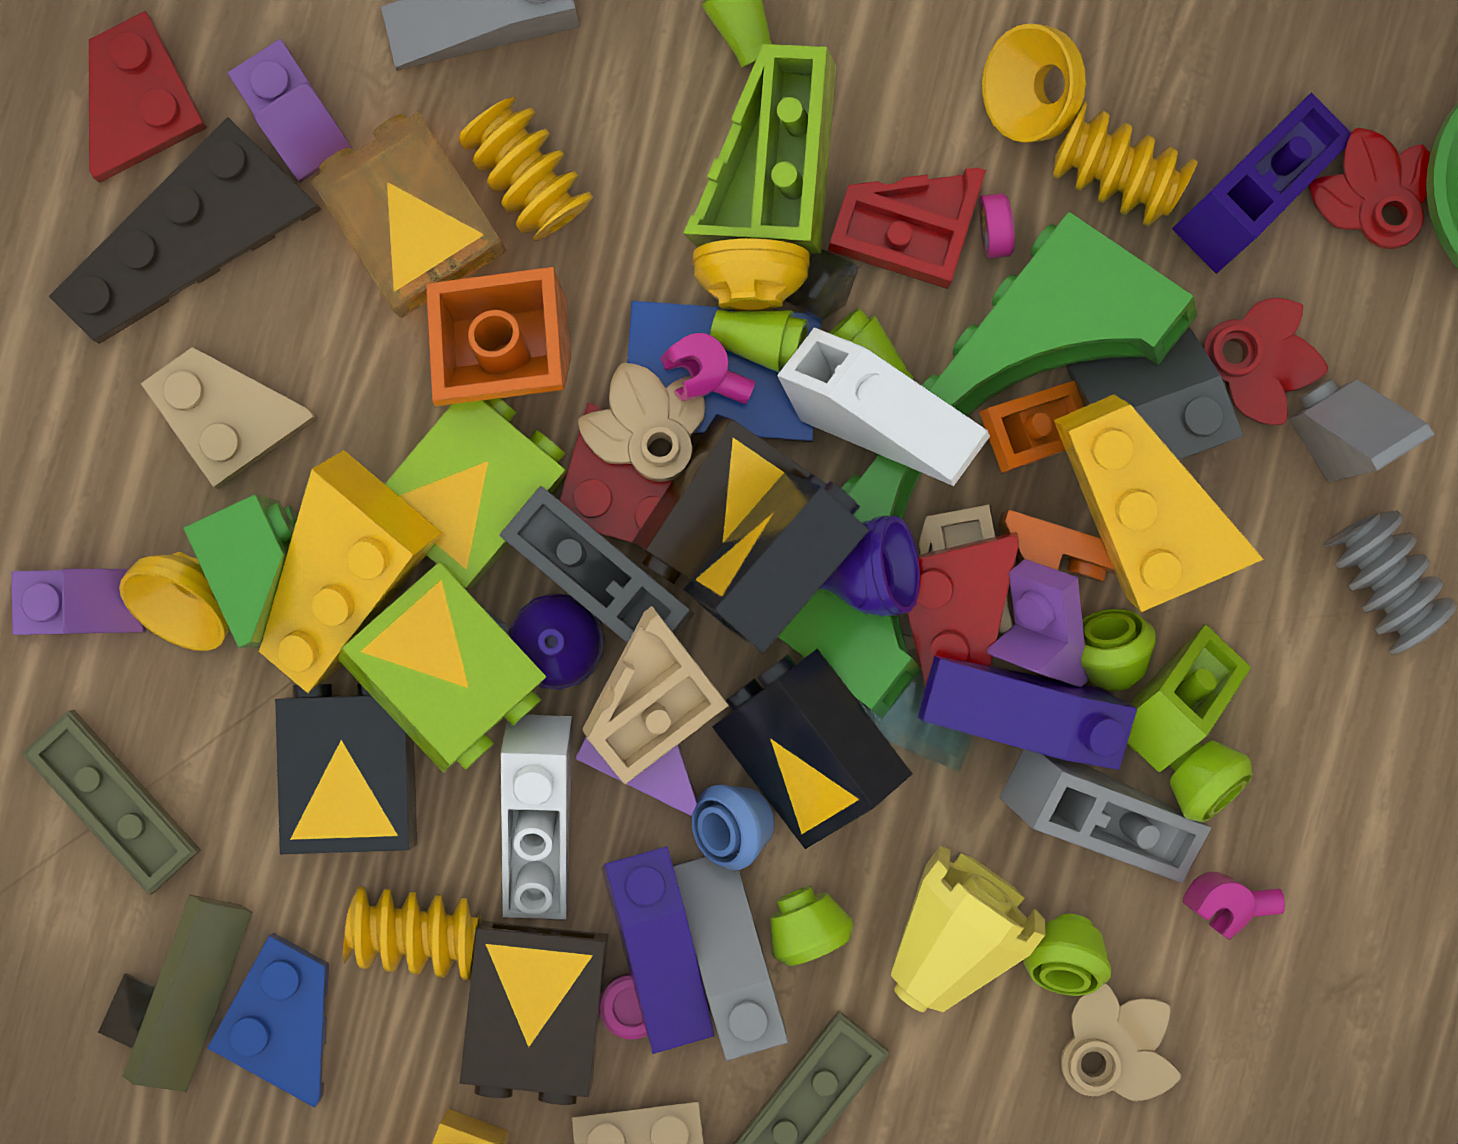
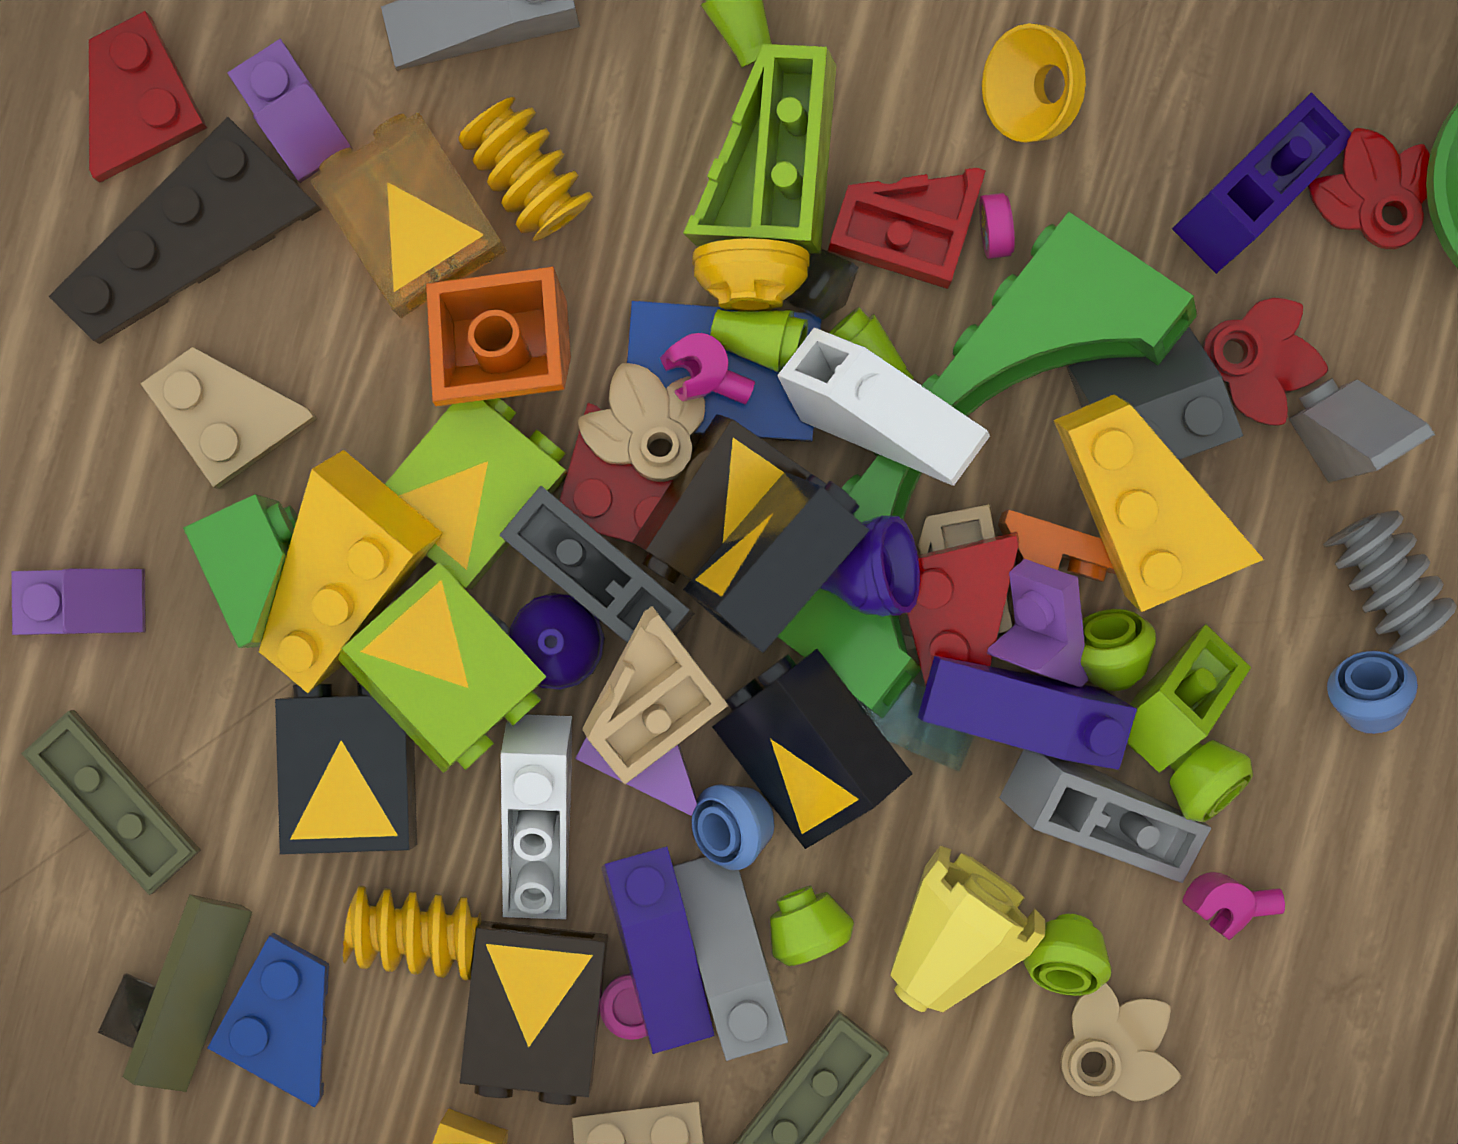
(174, 601): yellow piece -> none
(1025, 427): orange slope -> none
(1122, 166): yellow piece -> none
(1372, 691): none -> medium blue cone

